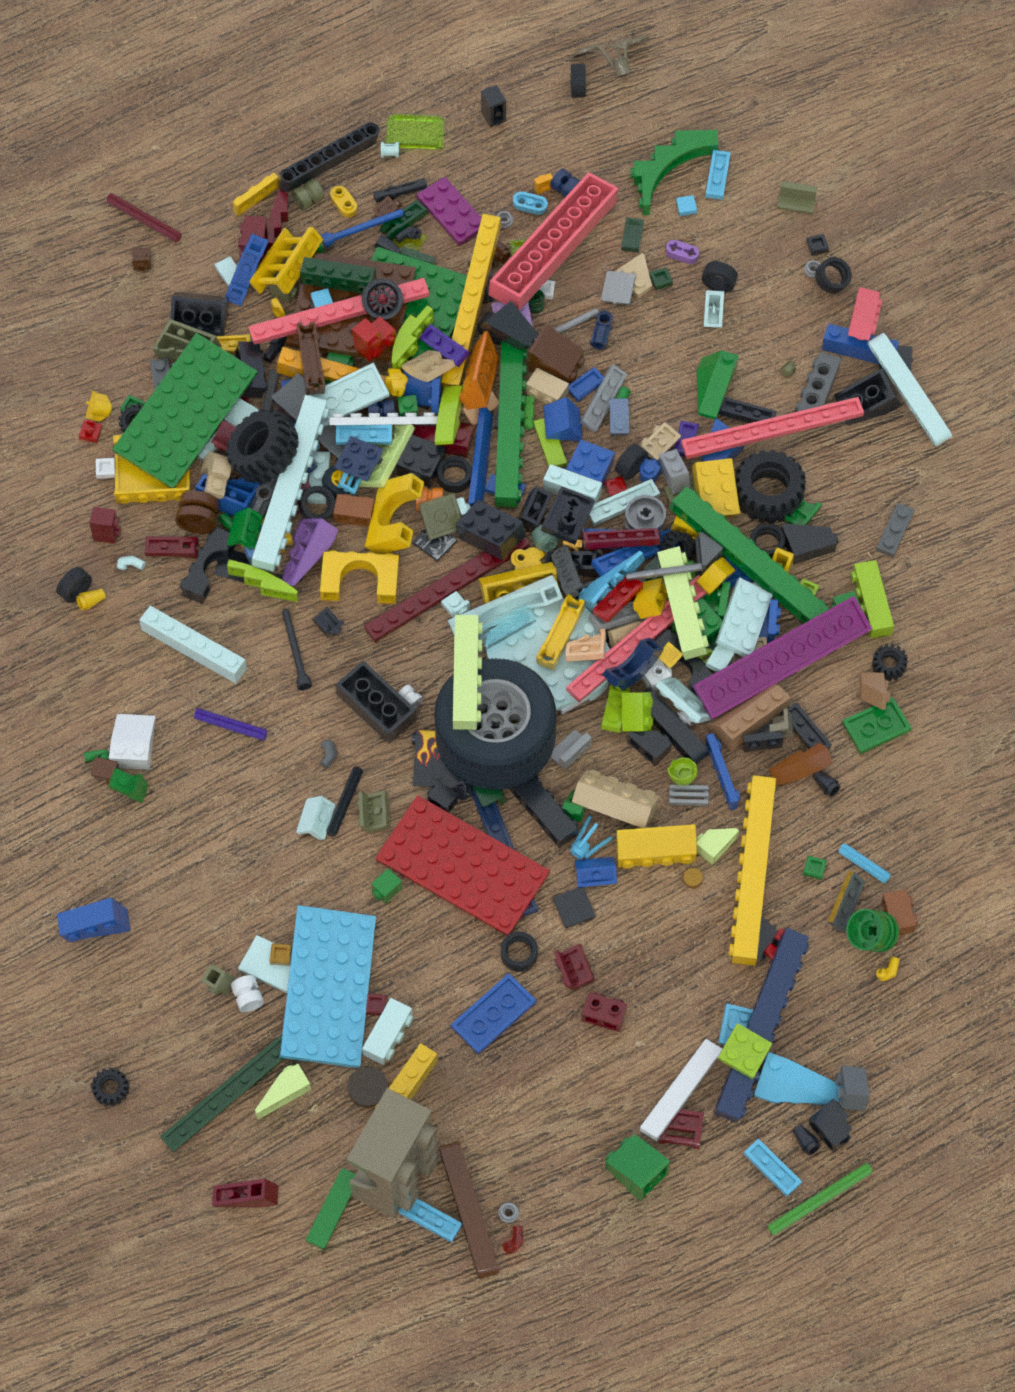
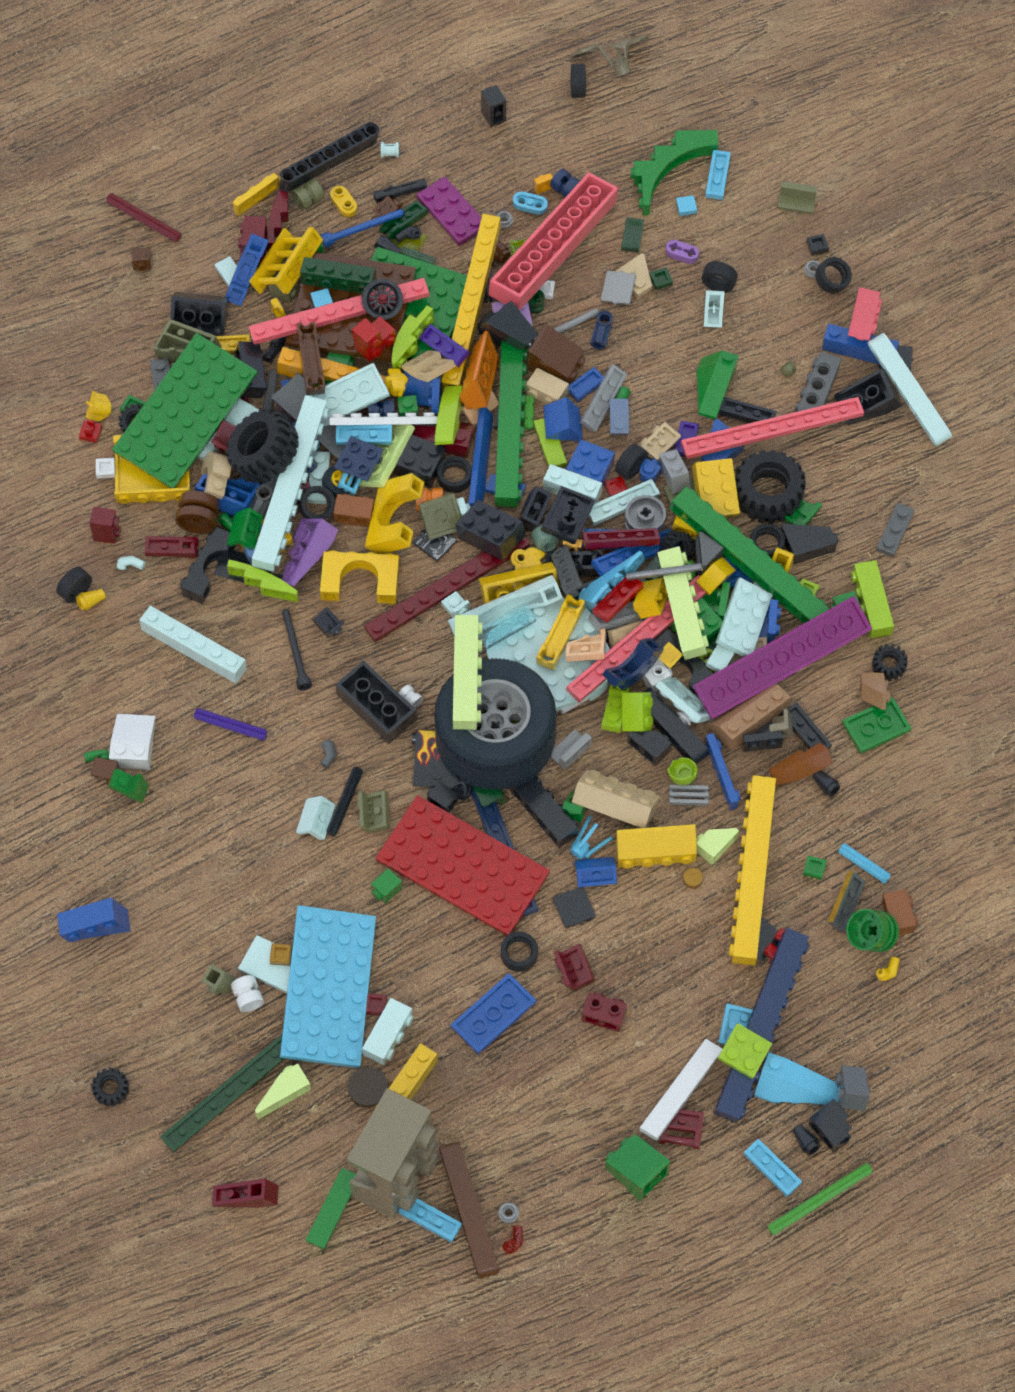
(415, 131): clear neon green piece -> none

